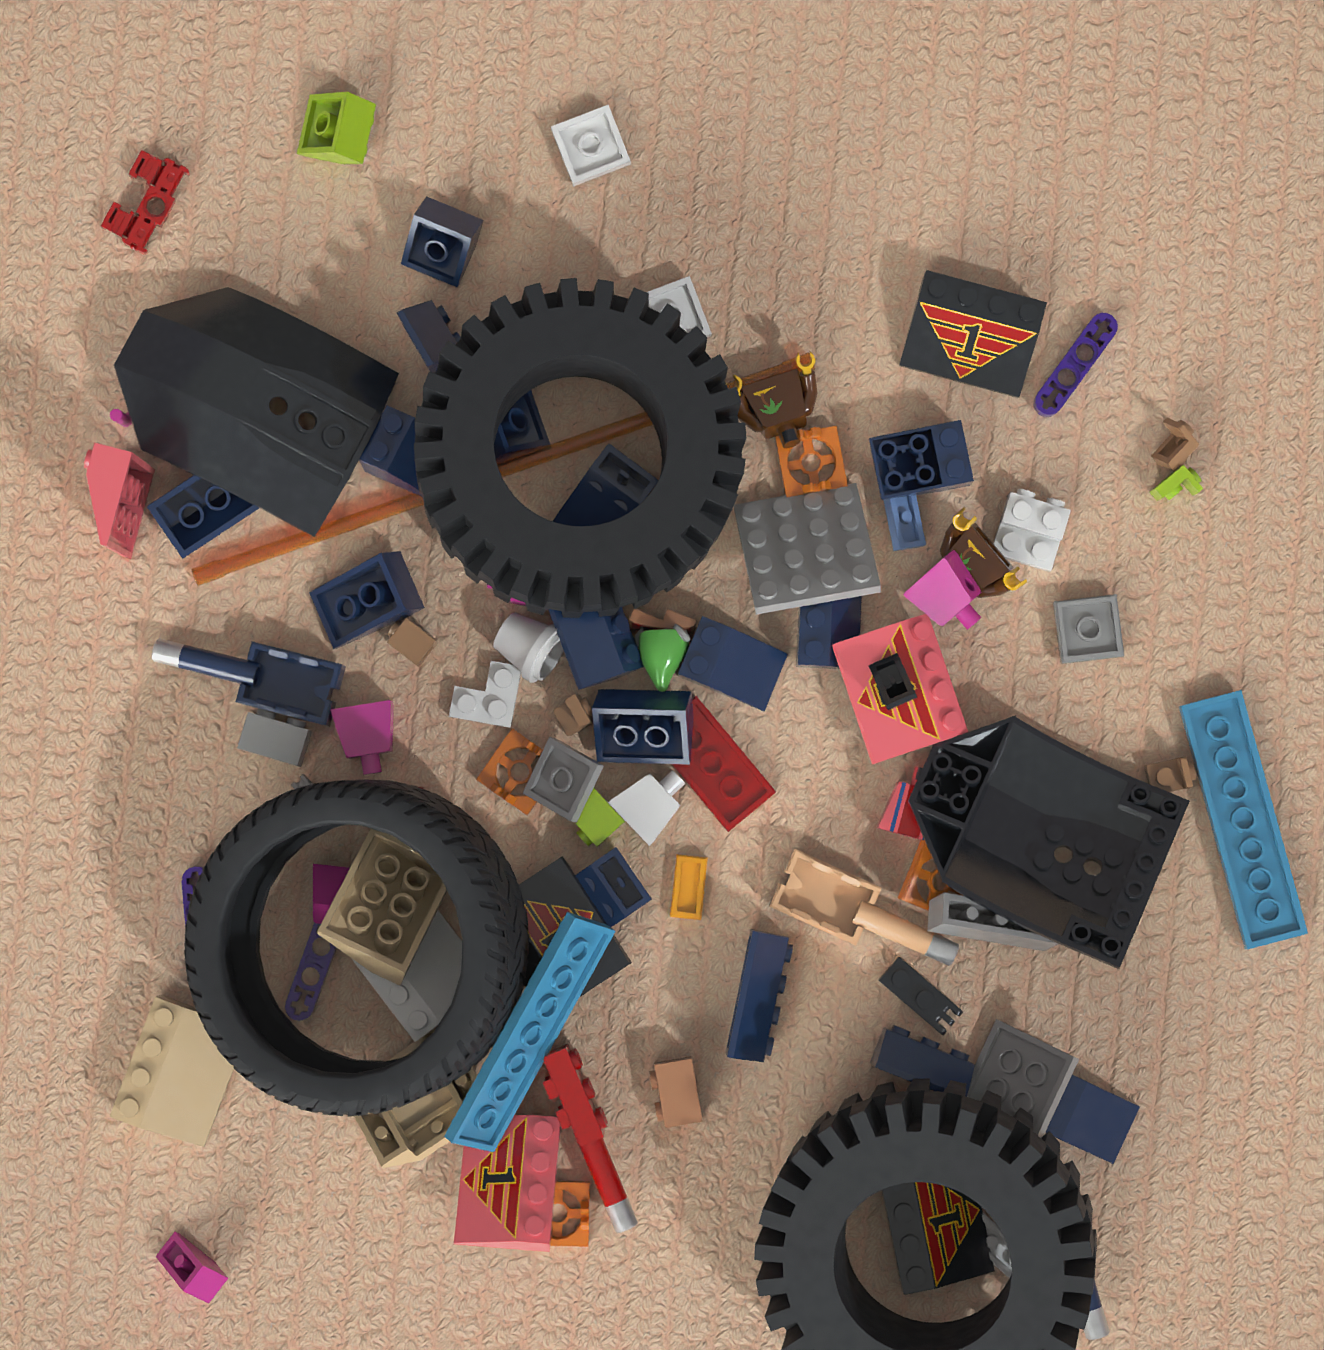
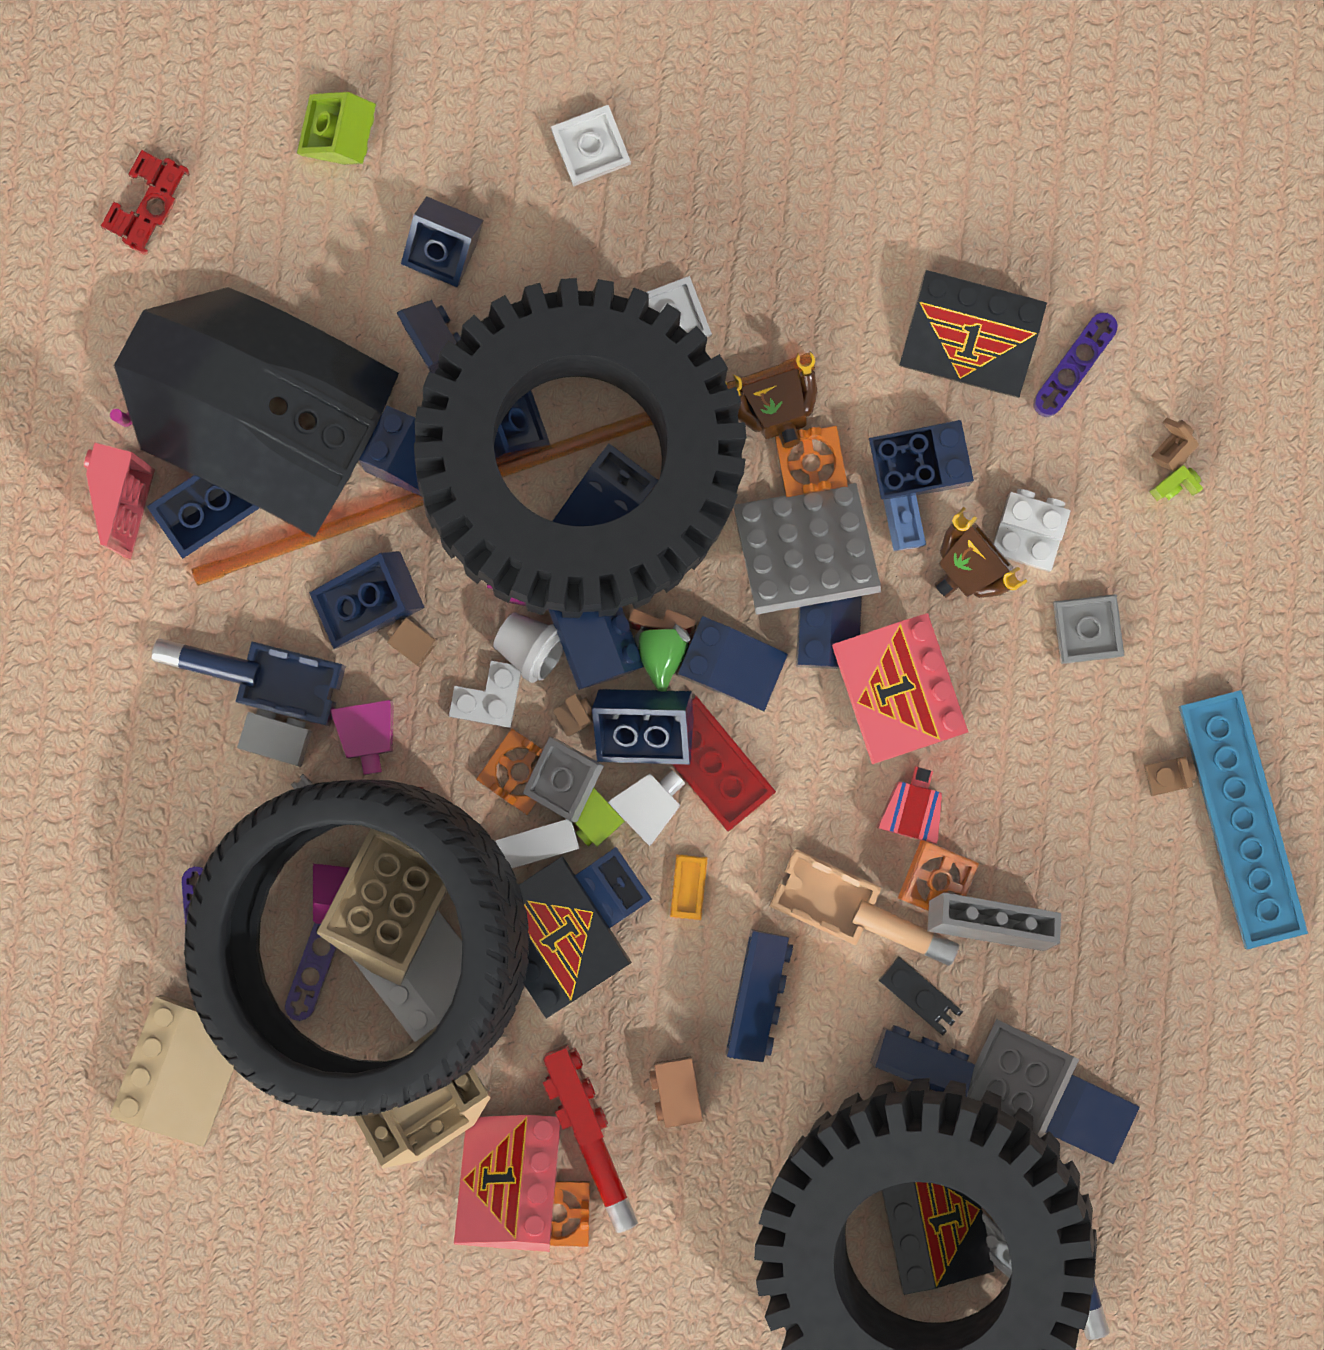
(191, 1268): dark pink slope -> none
(530, 1032): dark azure plate -> none
(539, 843): none -> white slope
(892, 681): black slope -> none
(946, 592): dark pink torso -> none
(1009, 798): black wedge -> none

